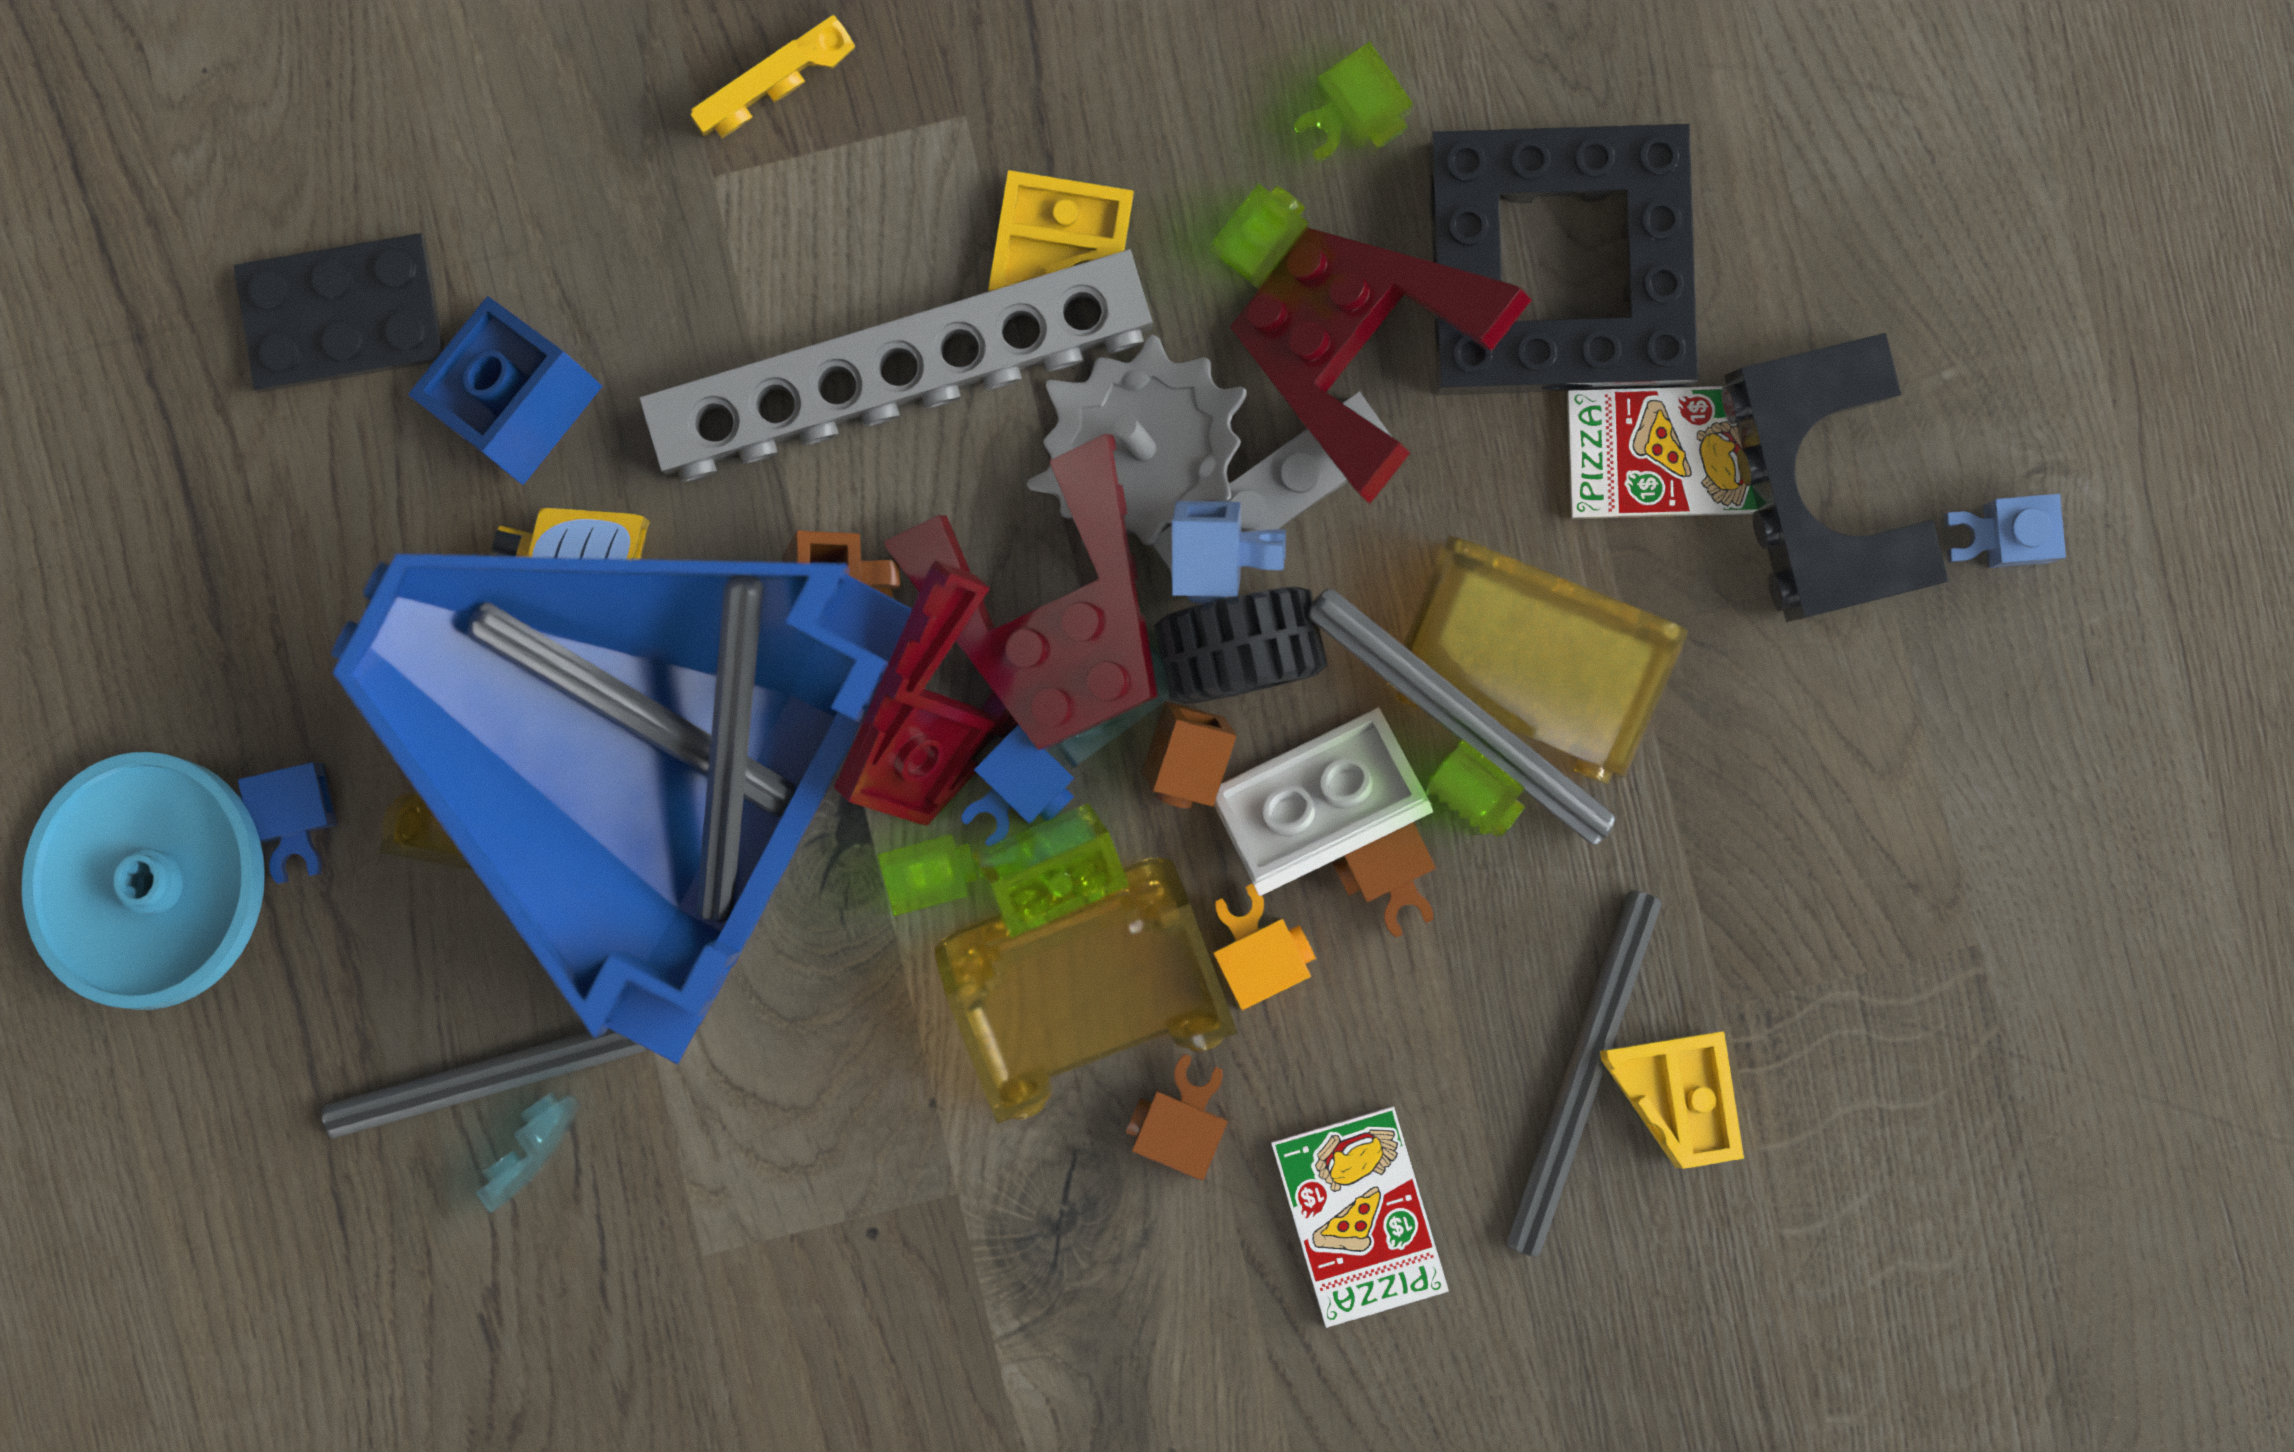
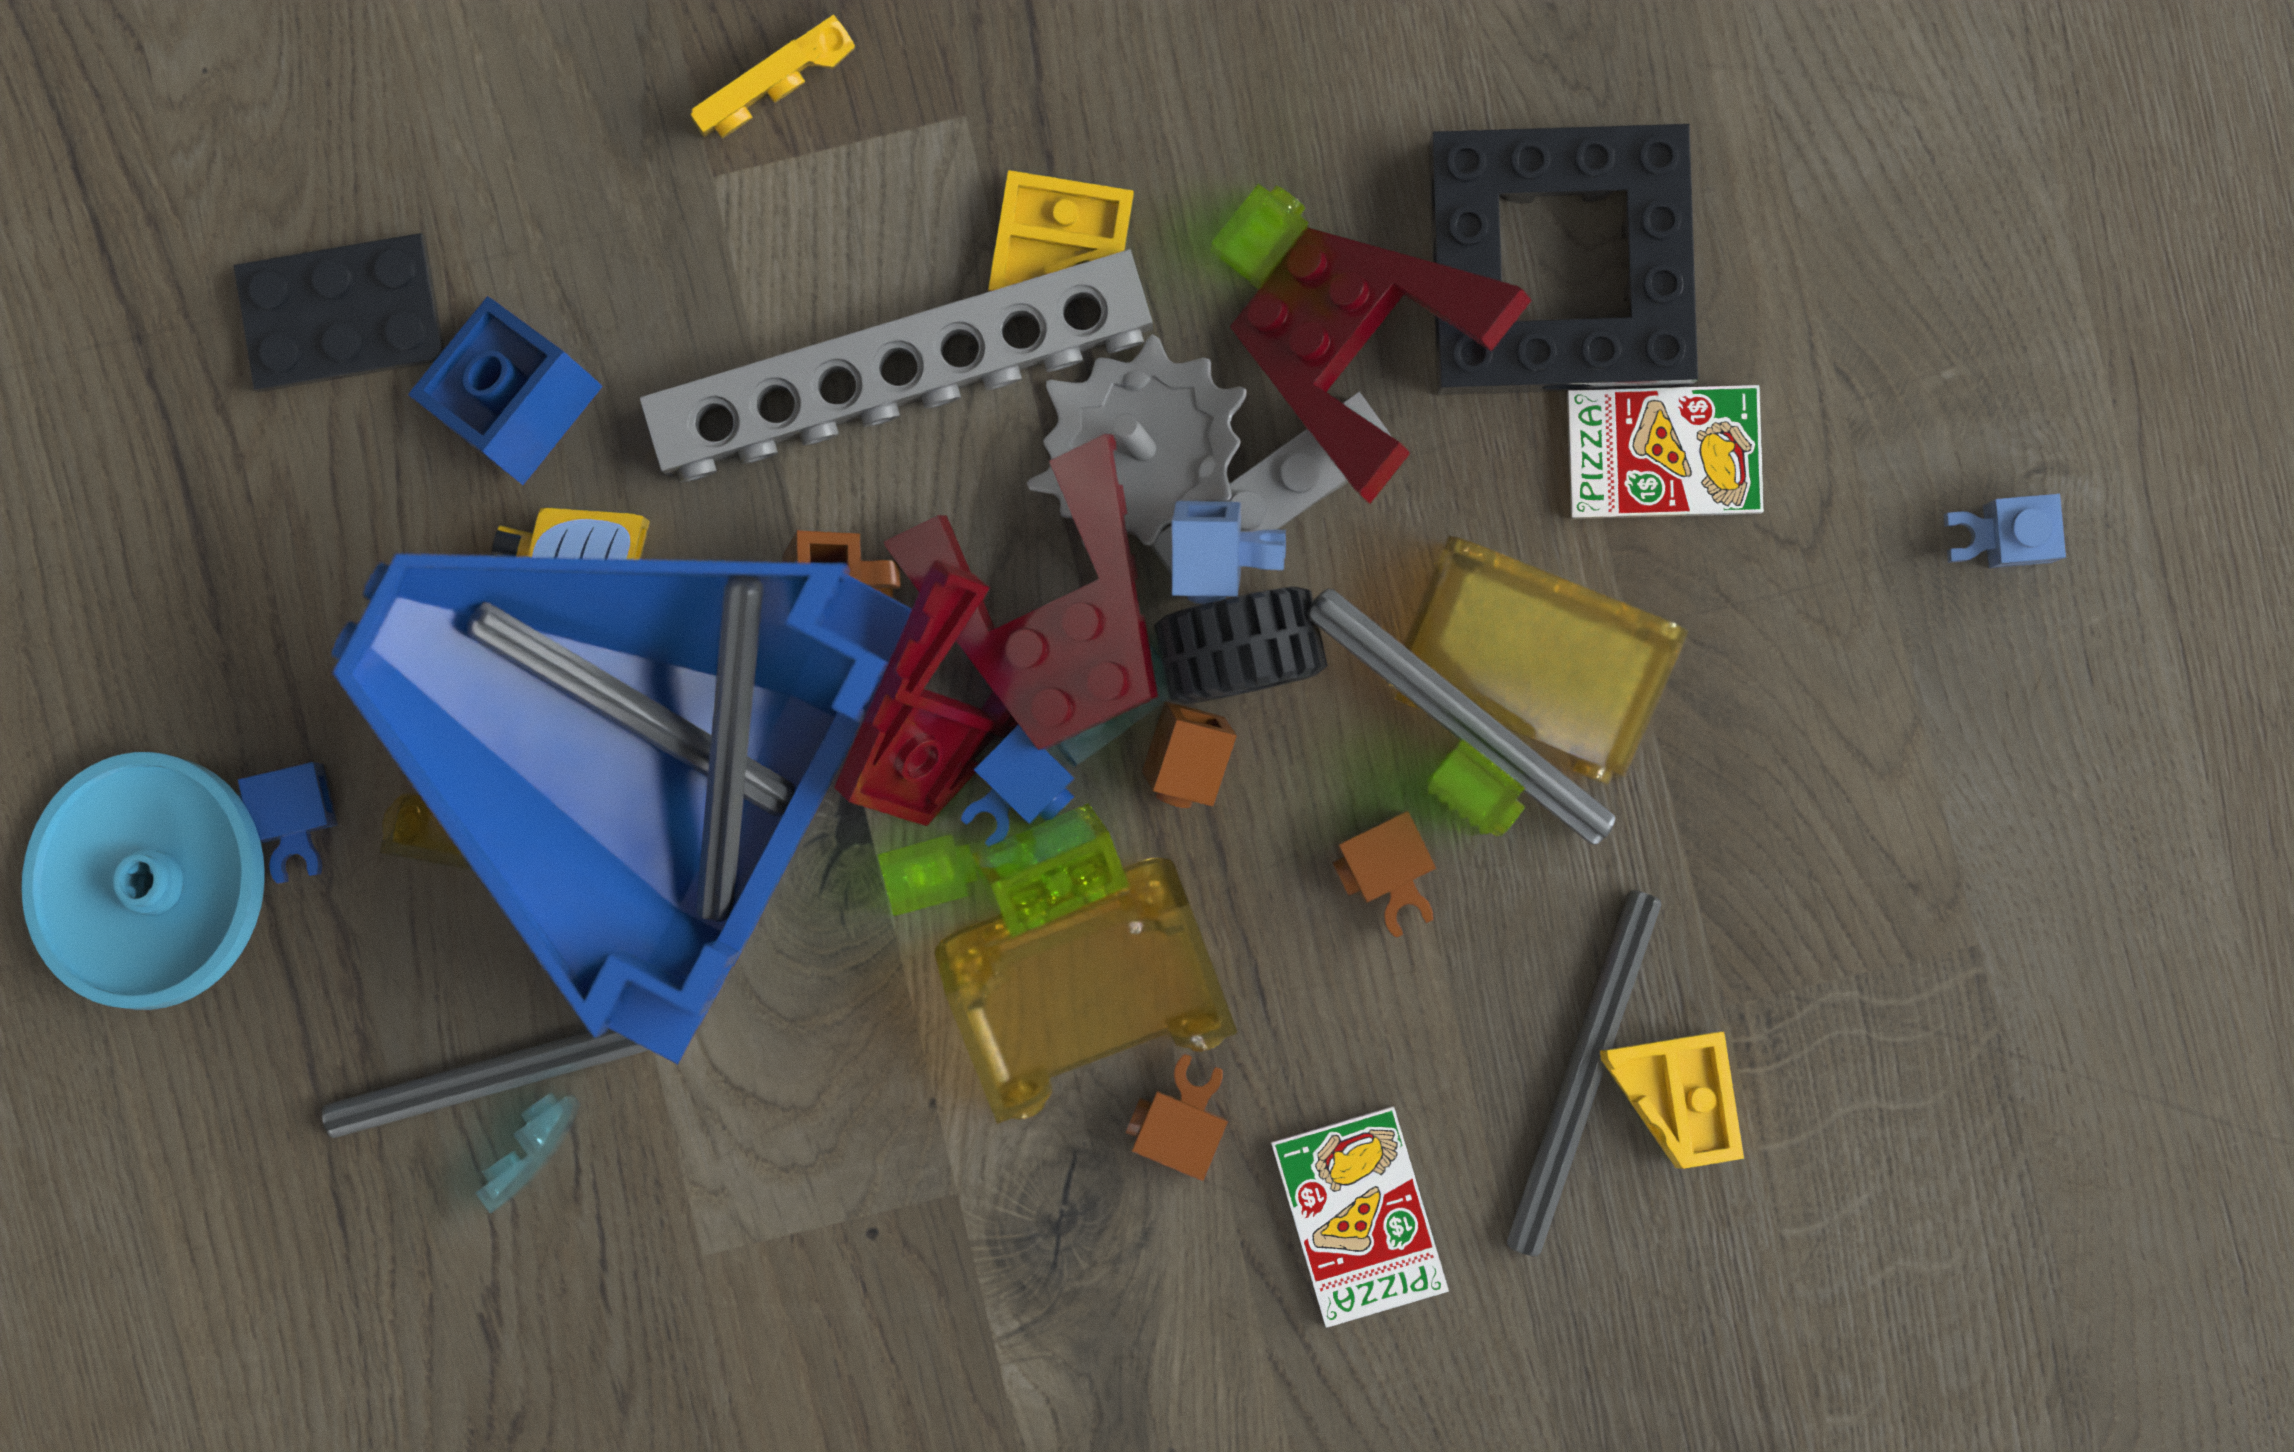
(1263, 958): light orange brick -> none
(1320, 801): white tile -> none
(1360, 99): clear neon green brick -> none
(1773, 412): black arch -> none

